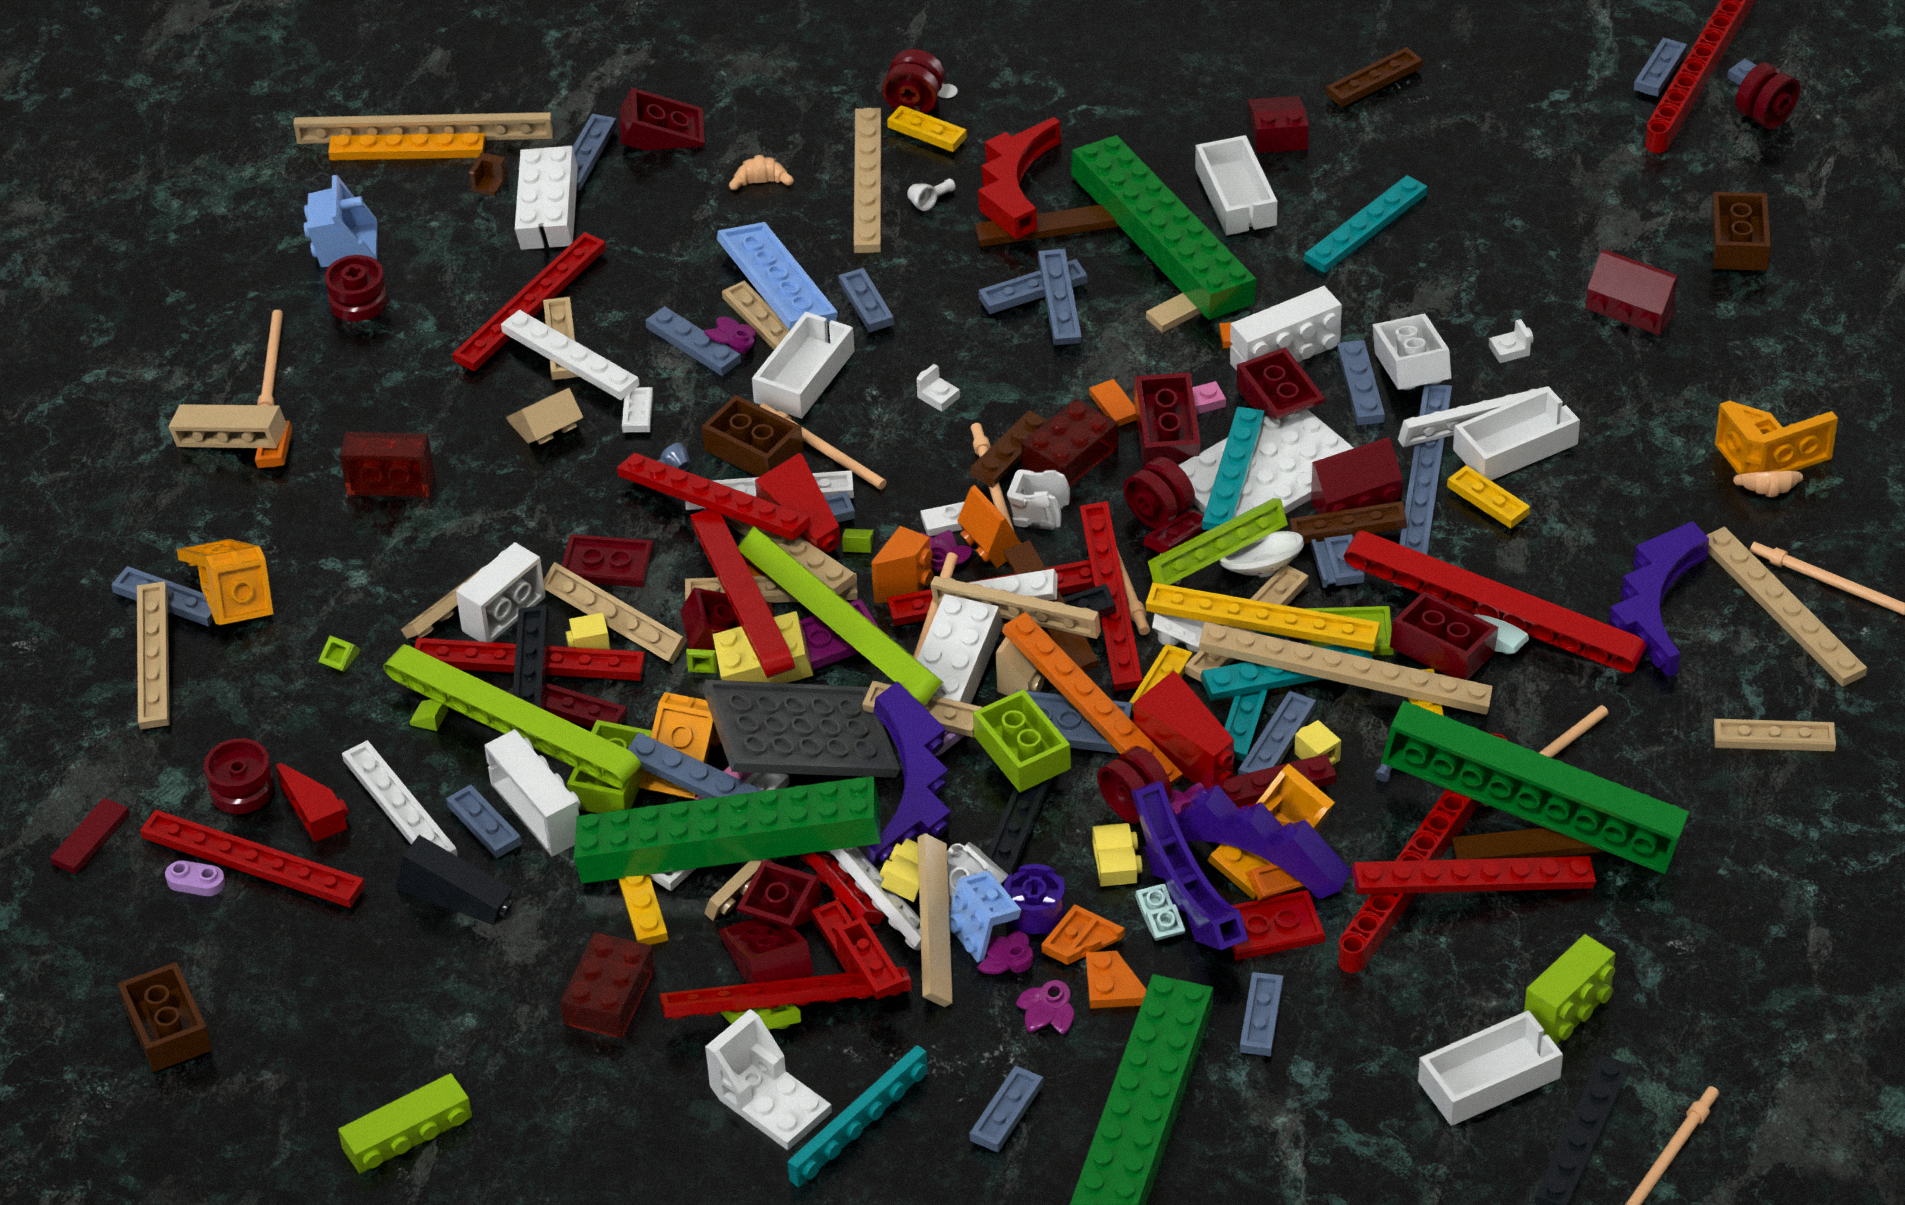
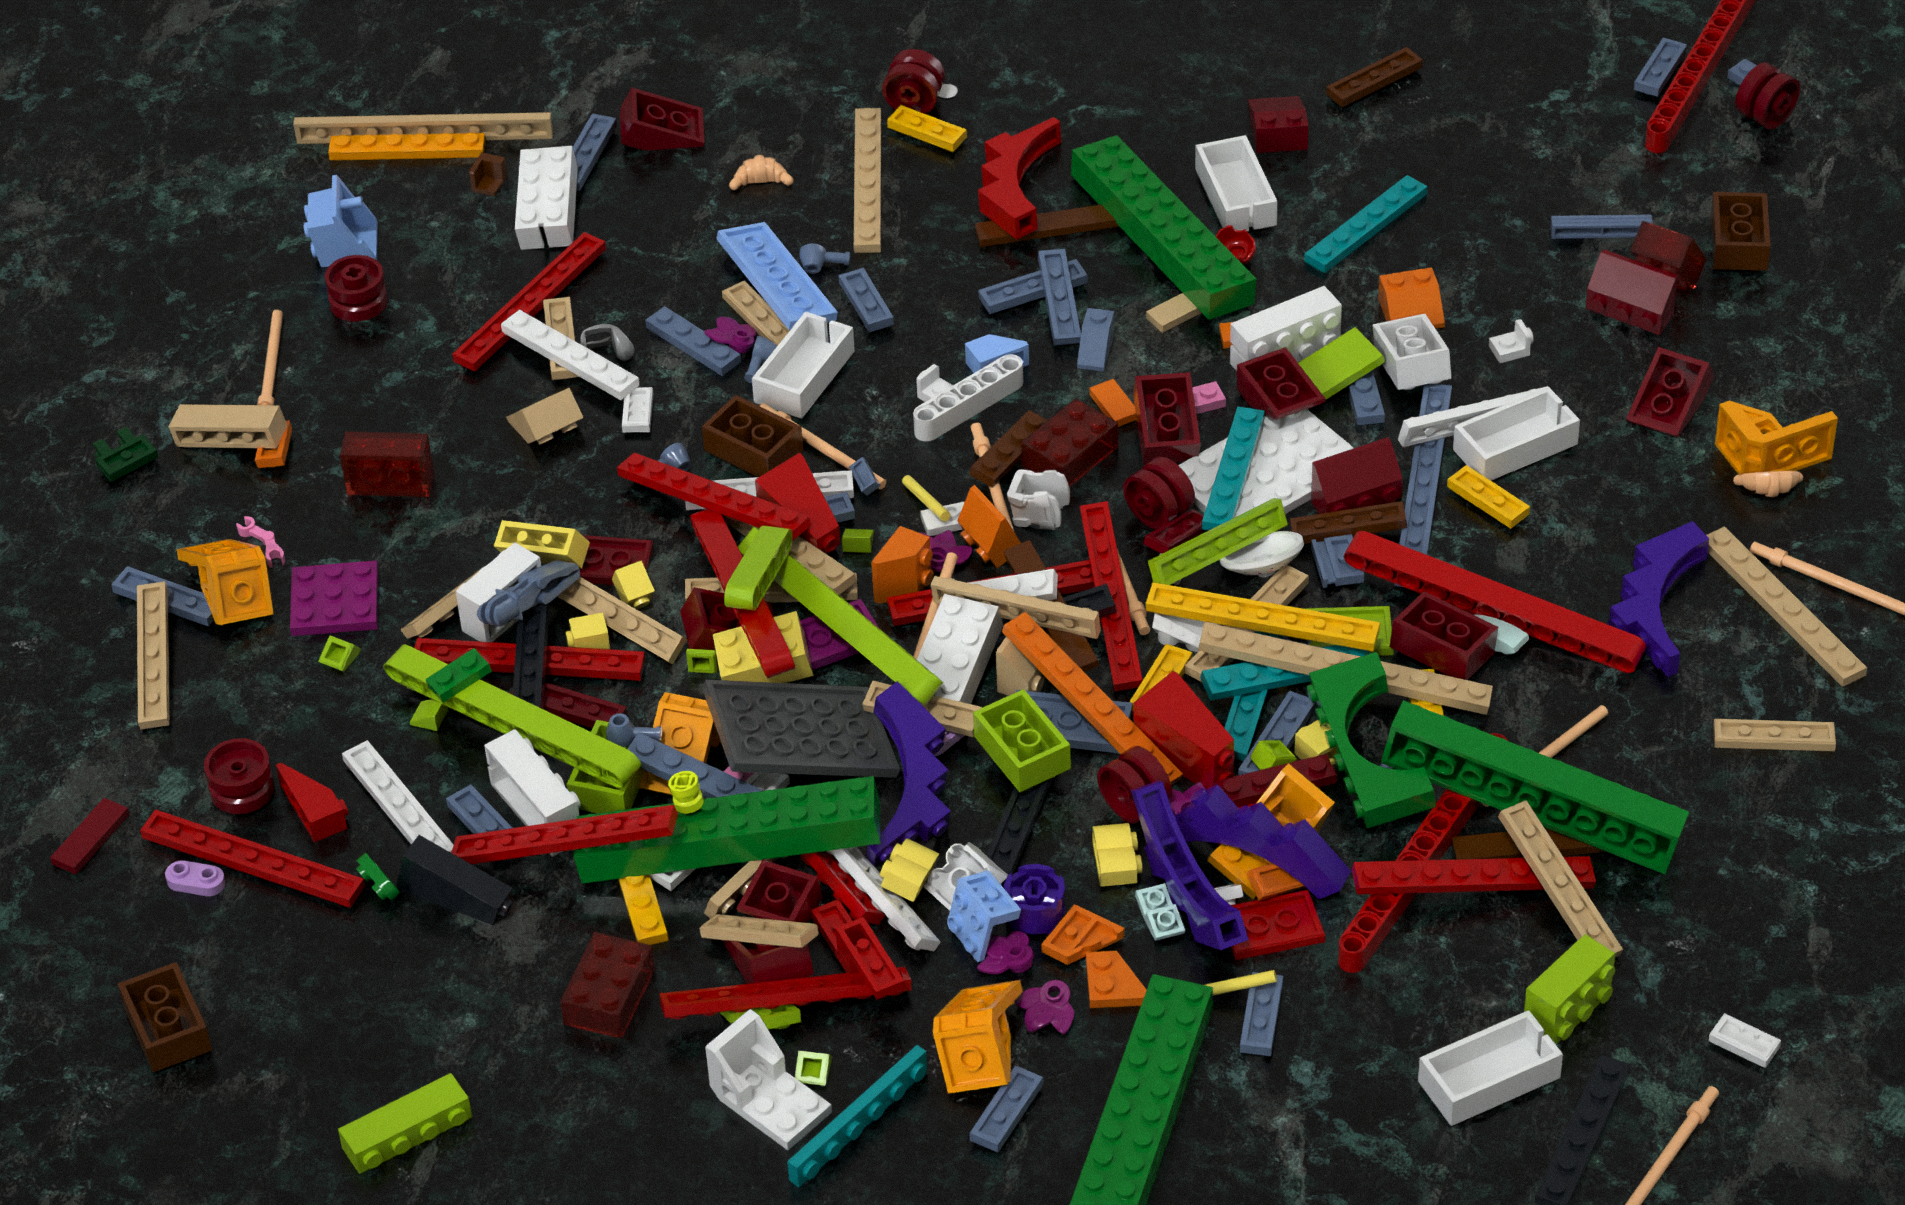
(127, 457): none -> dark green plate
(267, 537): none -> bright pink piece
(334, 598): none -> magenta plate
(370, 870): none -> green plate
(458, 675): none -> green plate
(534, 587): none -> sand blue arm
(545, 541): none -> light yellow brick
(566, 835): none -> red plate
(622, 345): none -> light grey piece
(622, 731): none -> sand blue bar
(633, 585): none -> light yellow brick
(686, 792): none -> neon yellow wheel
(758, 568): none -> lime beam
(759, 930): none -> tan tile
(762, 350): none -> sand blue bar
(813, 1068): none -> lime slope
(814, 255): none -> sand blue bar
(864, 476): none -> sand blue piece
(925, 195): white bar -> none
(926, 498): none -> light yellow bar
(934, 920): tan tile -> none
(968, 397): none -> white beam
(976, 1037): none -> light orange bracket
(992, 347): none -> light blue slope
(1096, 339): none -> sand blue slope
(1230, 892): none -> white plate
(1238, 243): none -> red hair
(1243, 982): none -> light yellow bar
(1271, 754): none -> lime slope
(1341, 362): none -> lime tile
(1378, 791): none -> green arch
(1411, 295): none -> orange slope
(1556, 875): none -> tan plate
(1597, 226): none -> sand blue piece
(1669, 252): none -> clear red brick
(1670, 392): none -> dark red slope
(1744, 1040): none -> white plate

